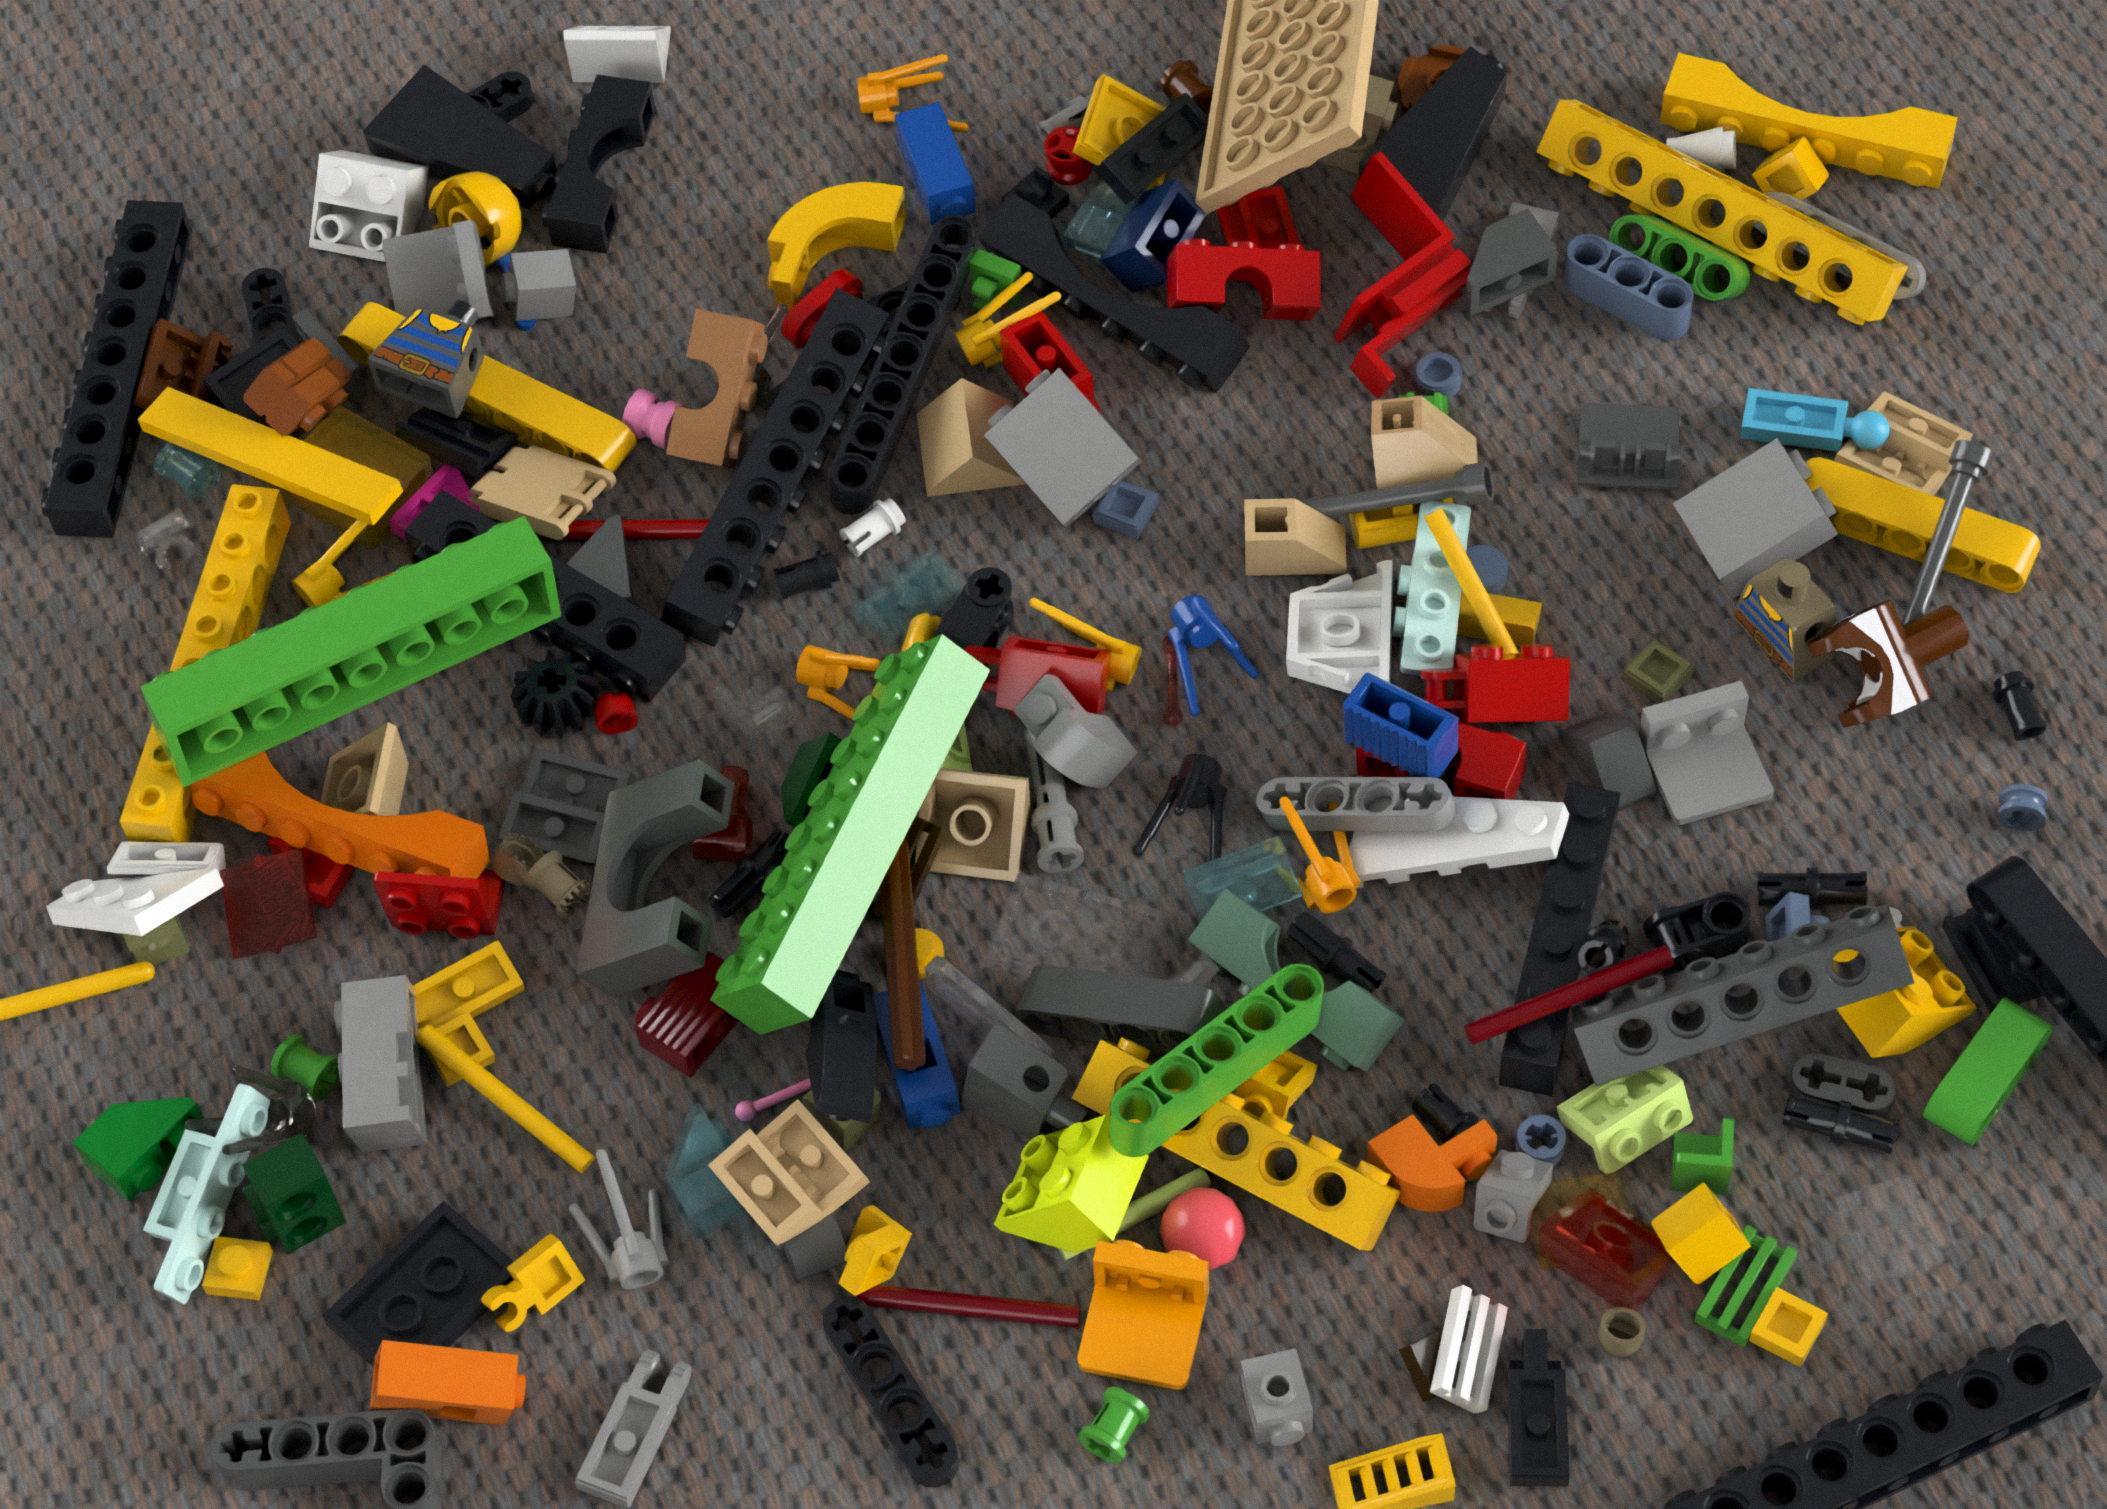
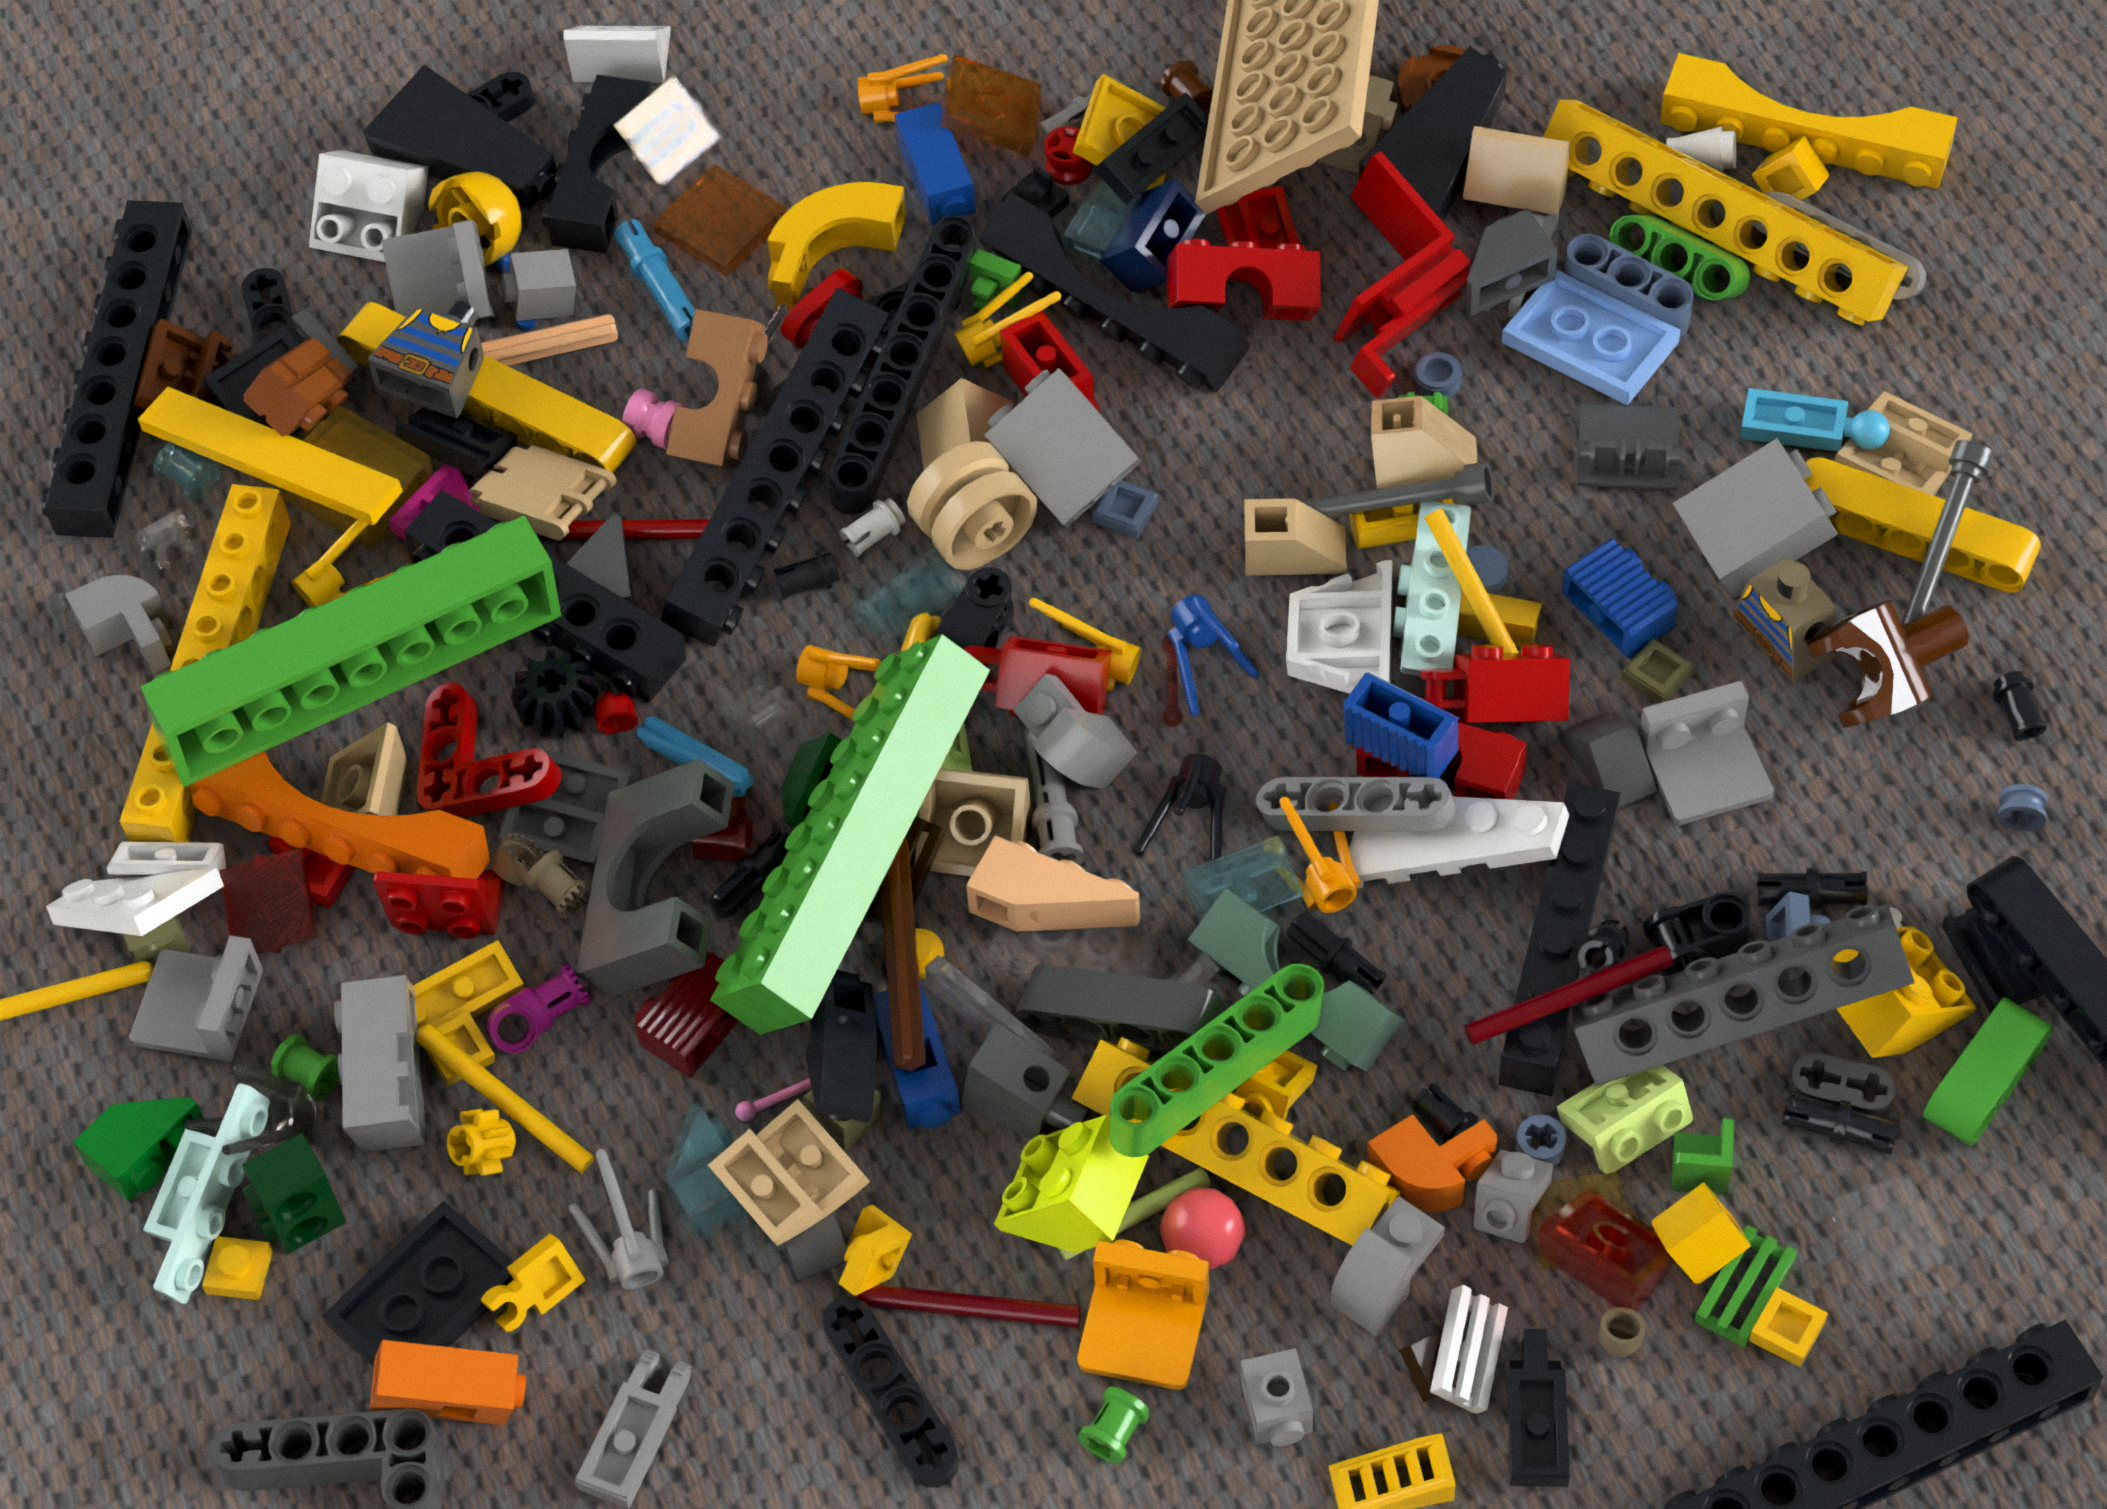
(122, 610): none -> light grey brick
(198, 1001): none -> light grey bracket
(463, 773): none -> red beam
(481, 1142): none -> yellow gear
(539, 1008): none -> magenta connector
(552, 340): none -> light nougat axle
(650, 266): none -> dark azure pin
(667, 131): none -> clear piece
(684, 749): none -> dark azure axle
(719, 219): none -> clear orange tile
(971, 505): none -> tan wheel
(991, 105): none -> clear orange tile
(1040, 893): none -> light nougat slope
(1381, 1264): none -> light grey brick
(1517, 170): none -> tan slope
(1591, 337): none -> light blue plate
(1620, 597): none -> blue brick

